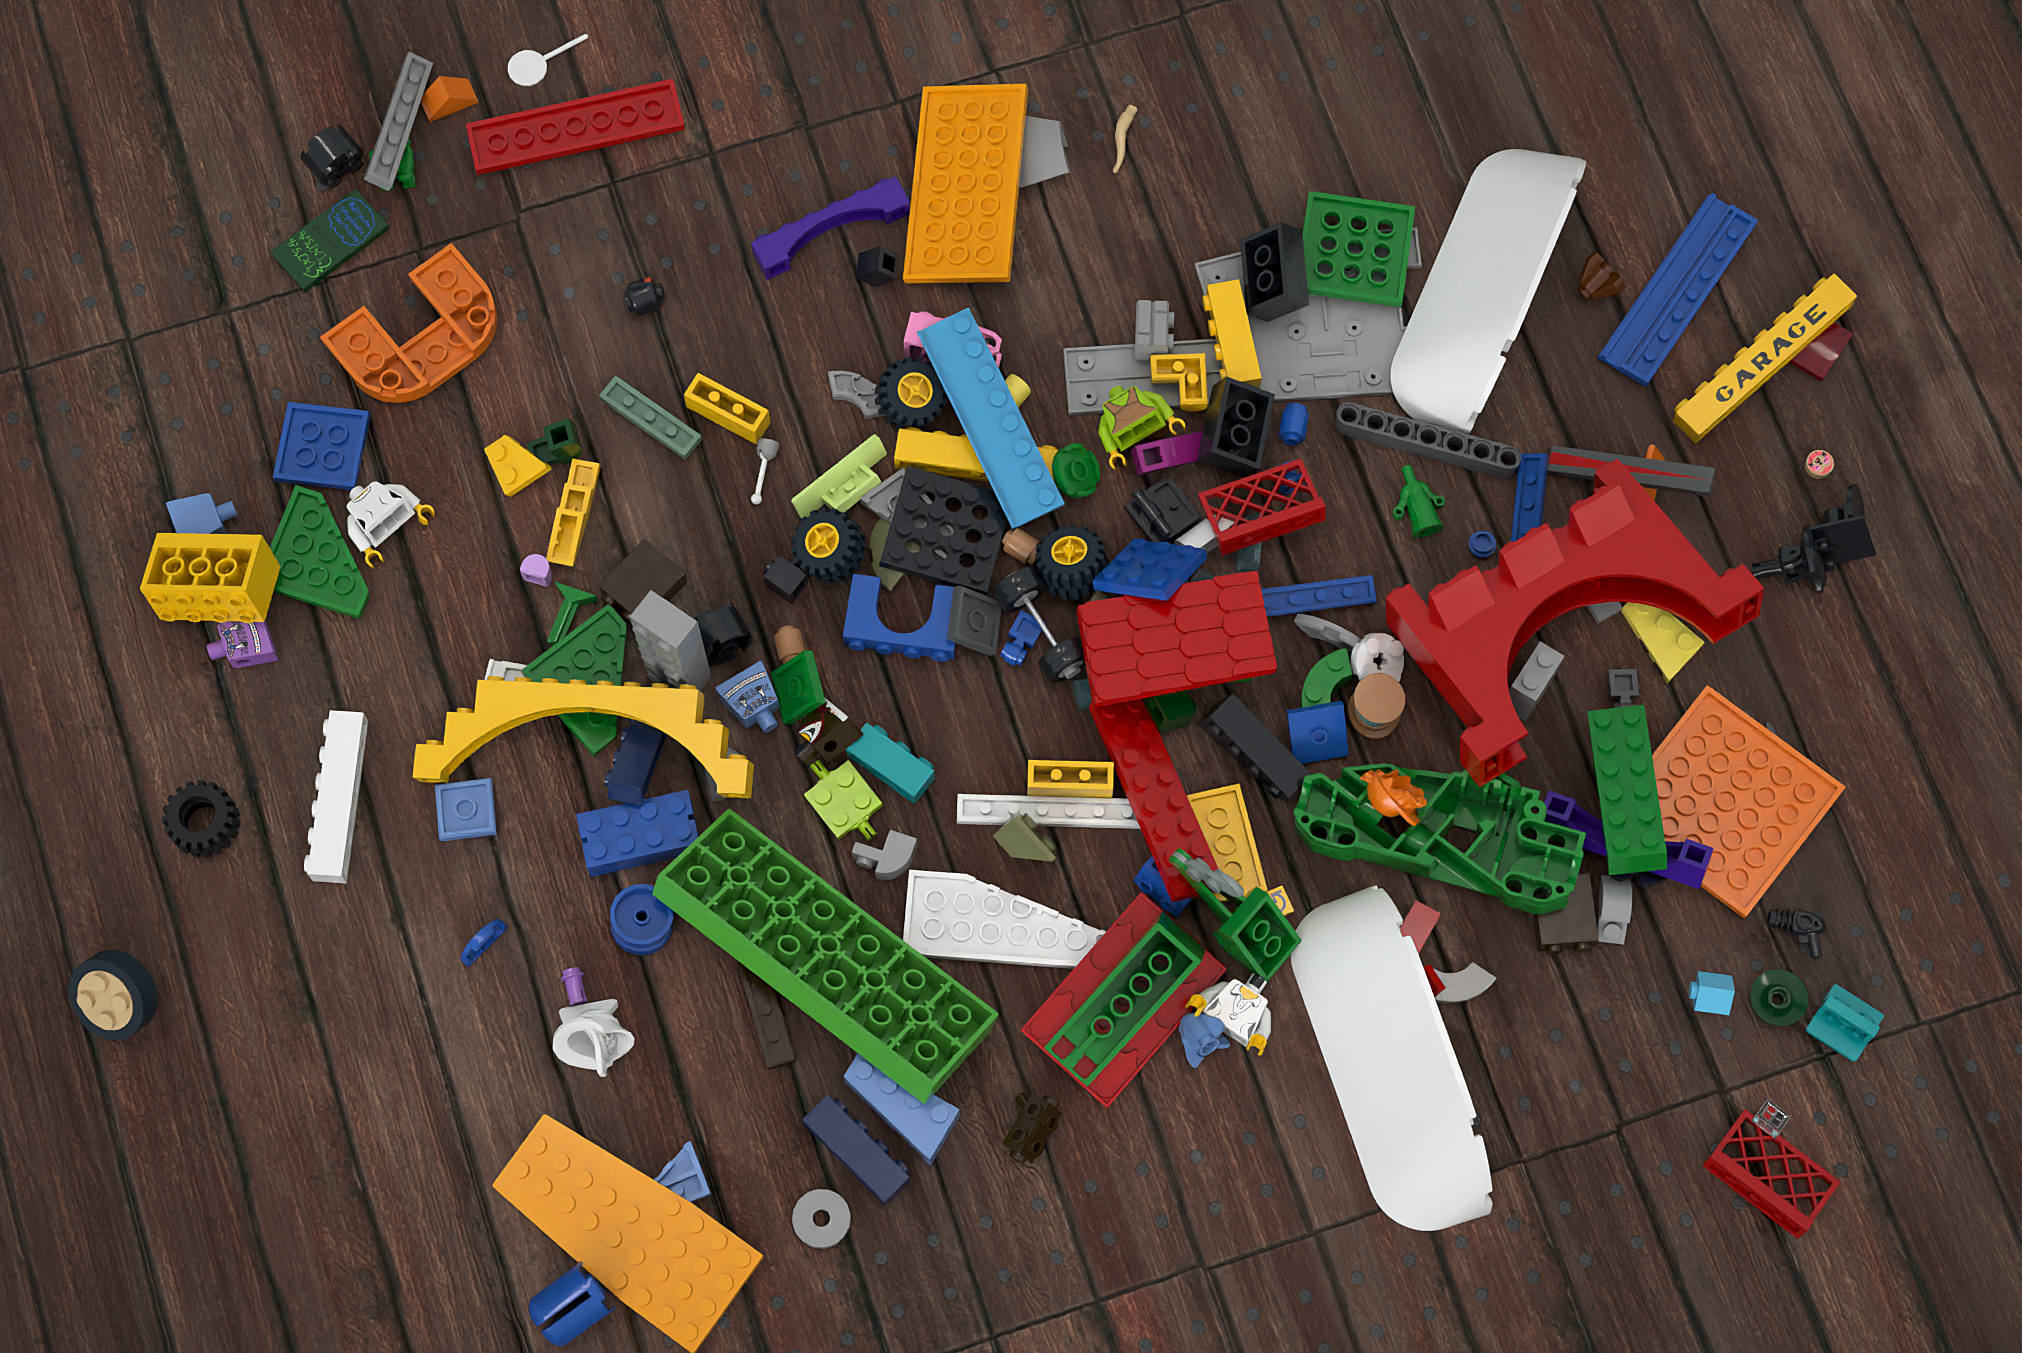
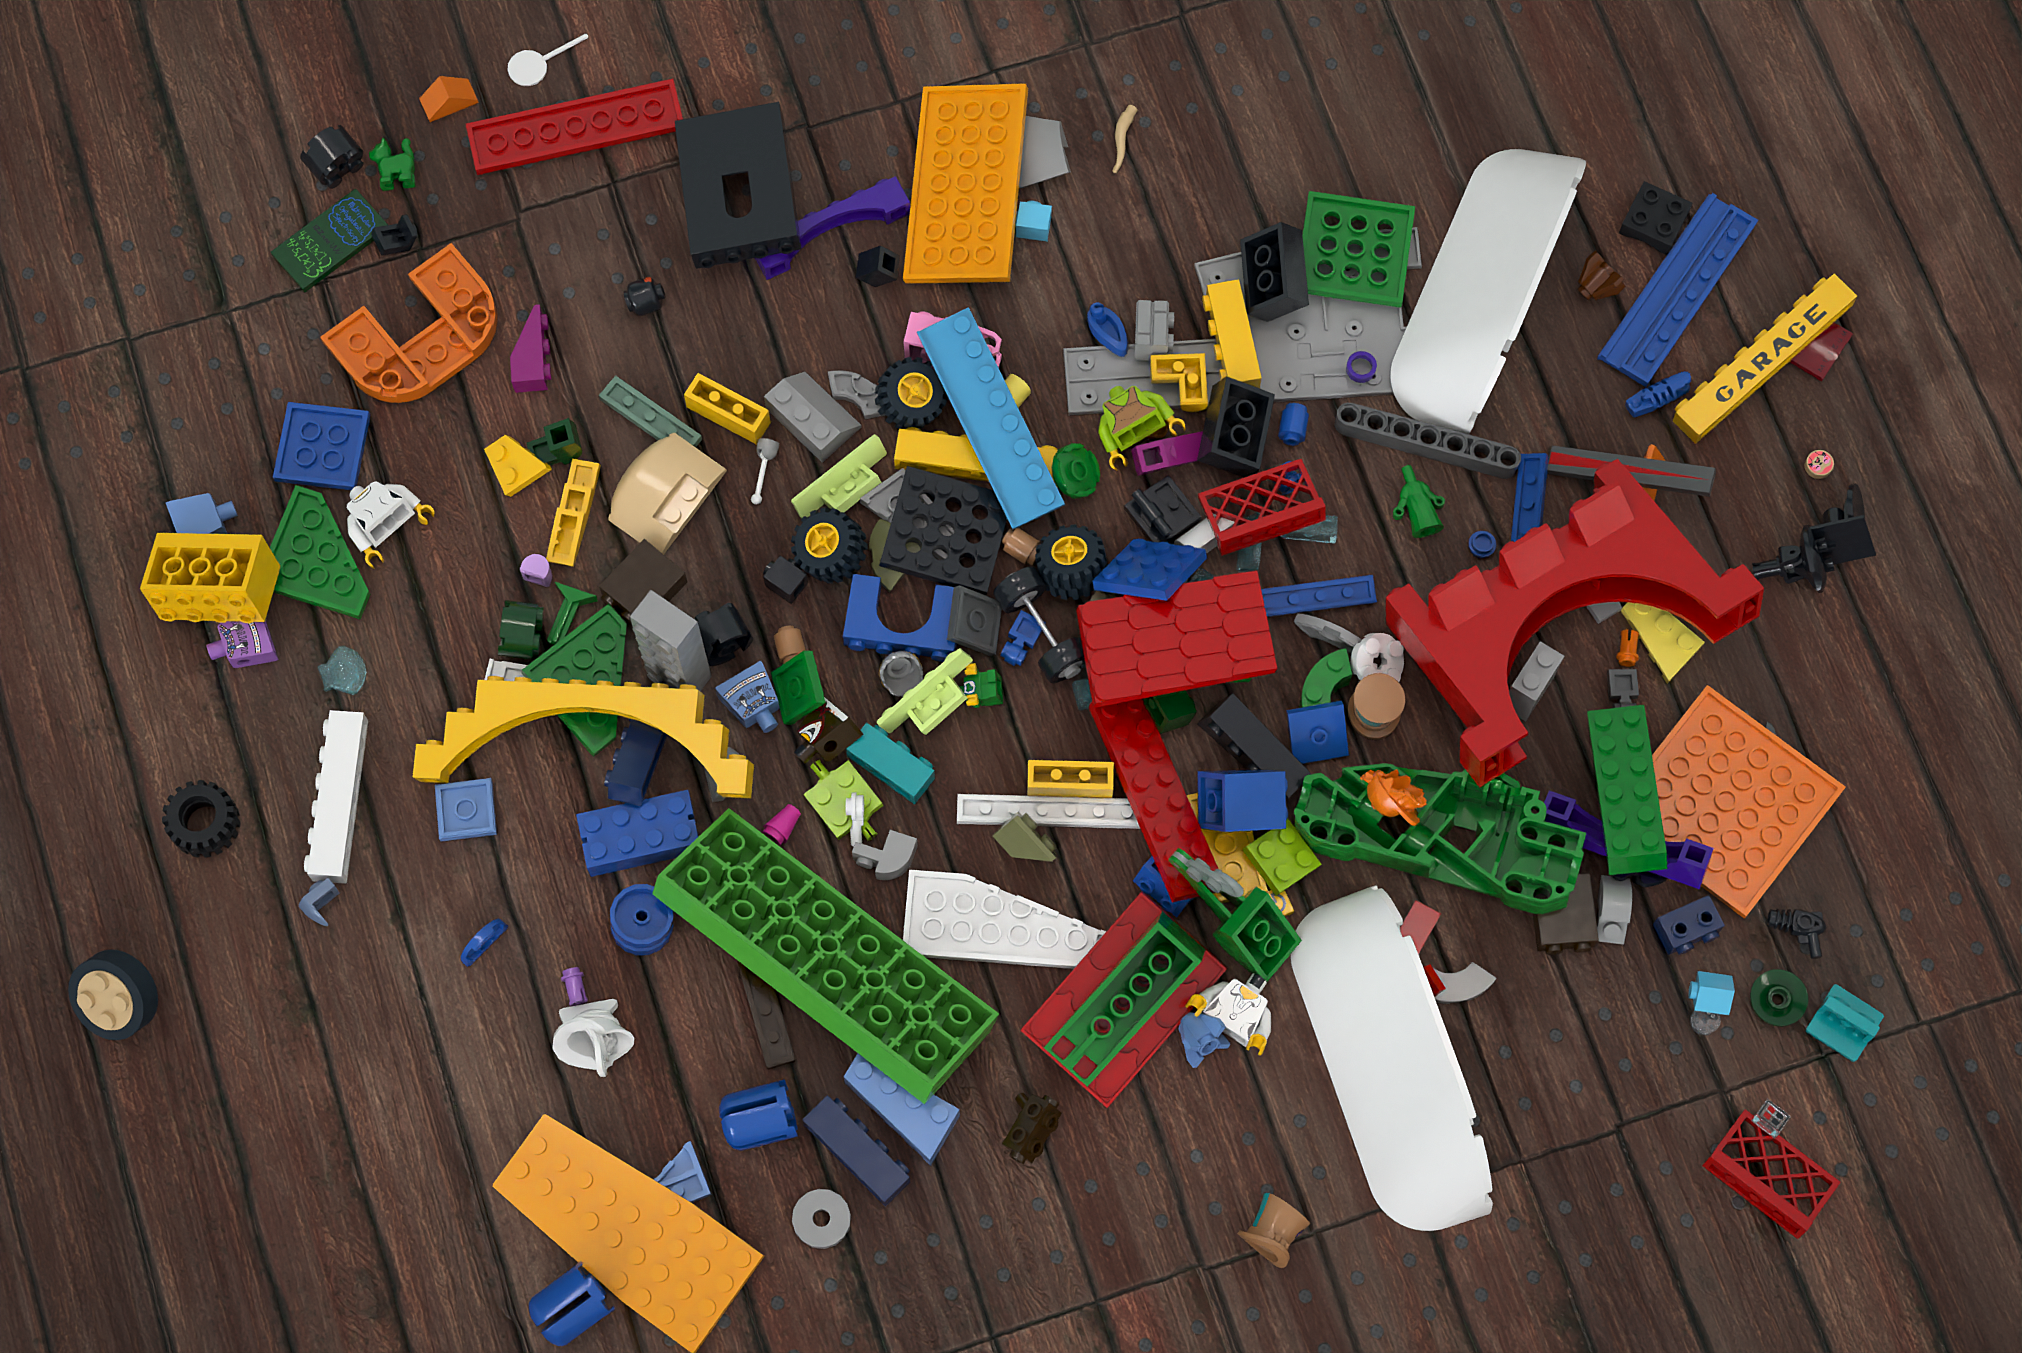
(318, 896): none -> sand blue plate
(343, 671): none -> clear light blue animal
(395, 237): none -> black bracket
(398, 121): light grey plate -> none
(519, 630): none -> dark green brick
(528, 358): none -> magenta slope
(663, 491): none -> tan slope
(728, 145): none -> black panel
(758, 1116): none -> blue cylinder
(781, 825): none -> dark pink cone
(811, 414): none -> light grey slope
(855, 808): none -> white plate
(900, 672): none -> light grey hair
(931, 699): none -> yellowish green bracket
(982, 687): none -> green piece
(1033, 221): none -> medium azure brick
(1108, 329): none -> blue arm
(1242, 800): none -> blue slope
(1275, 1229): none -> medium nougat hat
(1281, 857): none -> lime plate
(1321, 532): none -> clear light blue slope
(1358, 377): none -> dark purple piece
(1628, 649): none -> orange pin
(1655, 217): none -> black brick
(1658, 394): none -> blue hinge
(1689, 925): none -> dark blue brick
(1705, 1022): none -> clear tile

